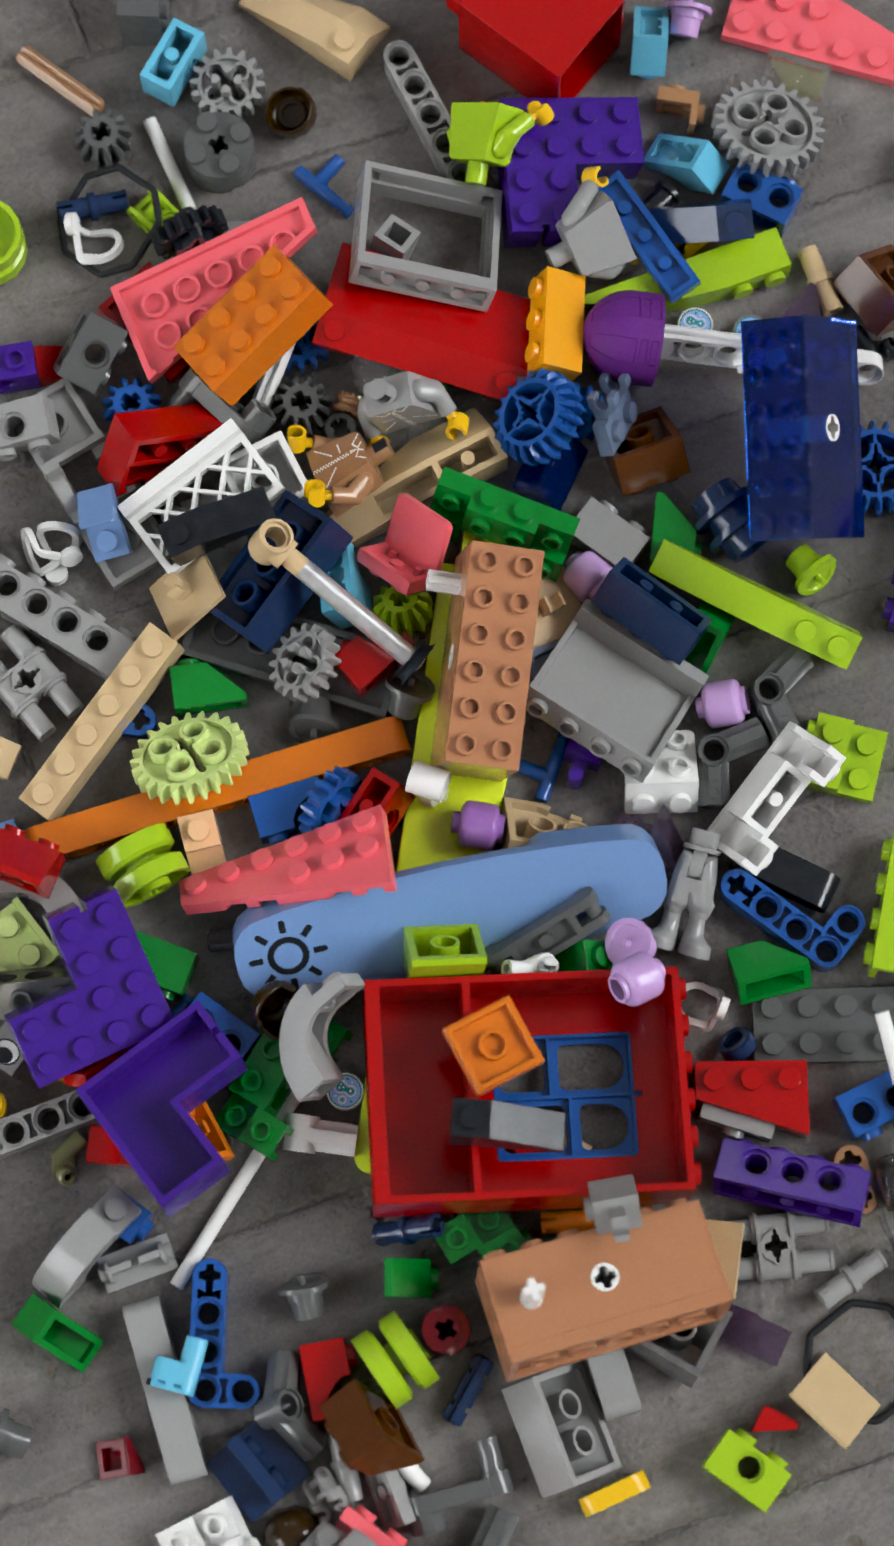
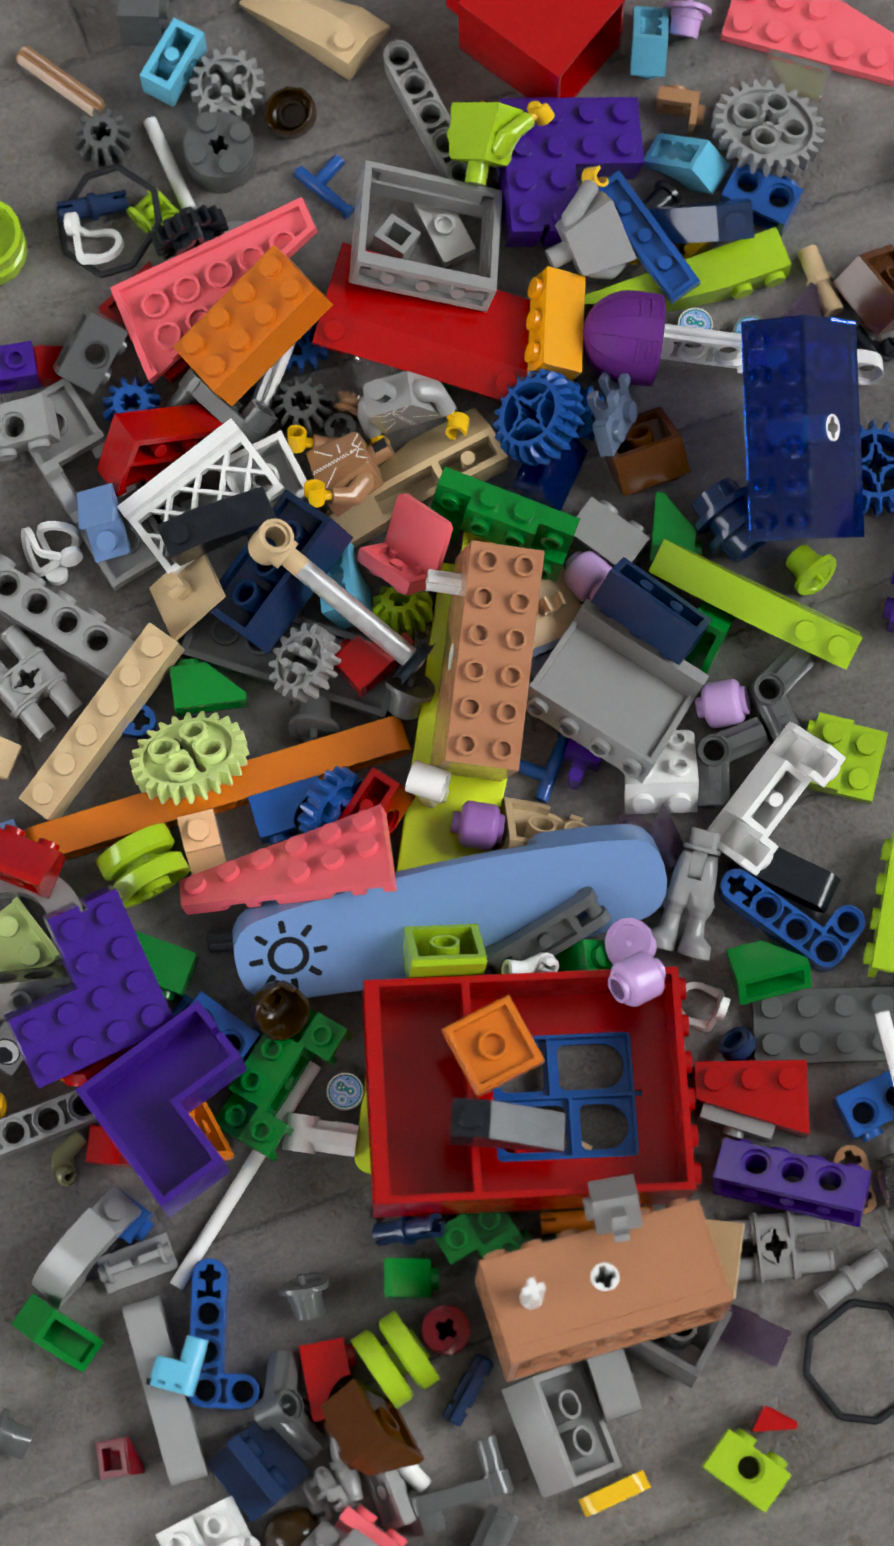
(304, 1035): light grey arch -> none
(446, 234): none -> white plate
(835, 1400): tan piece -> none

